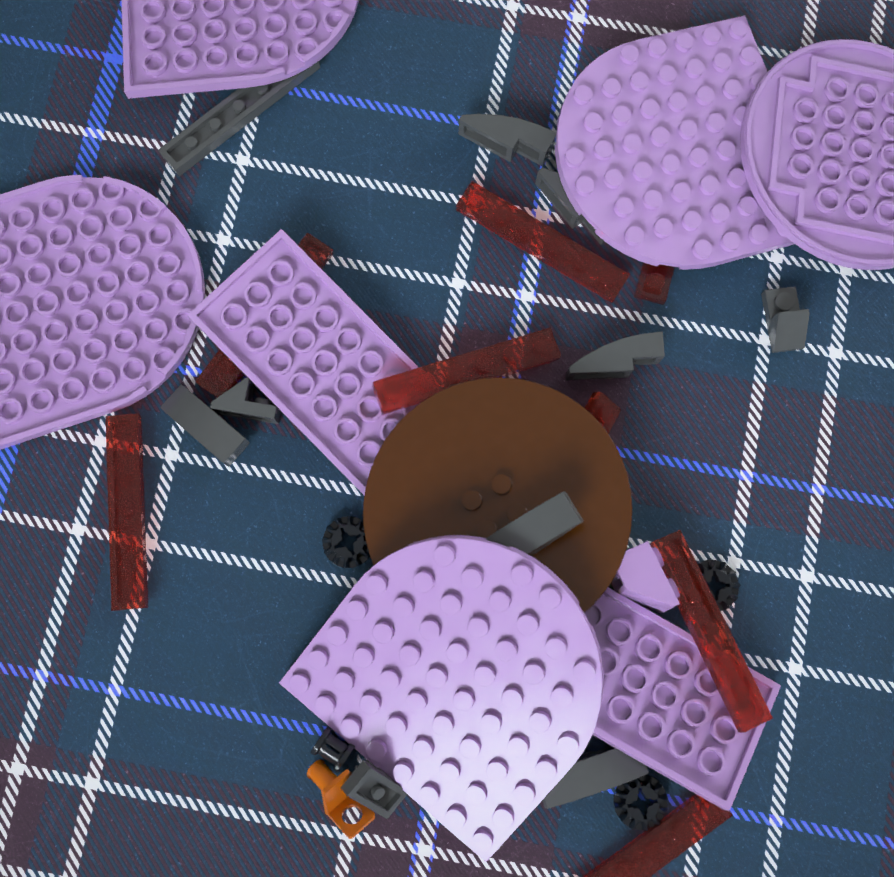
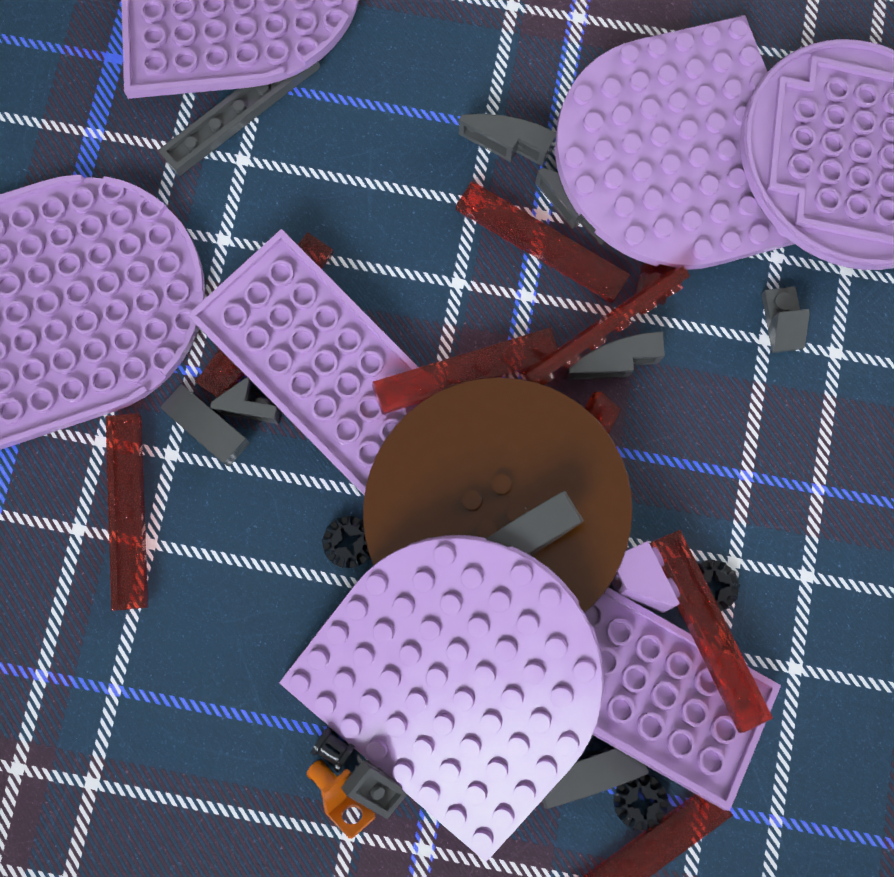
(615, 320): none -> clear red plate

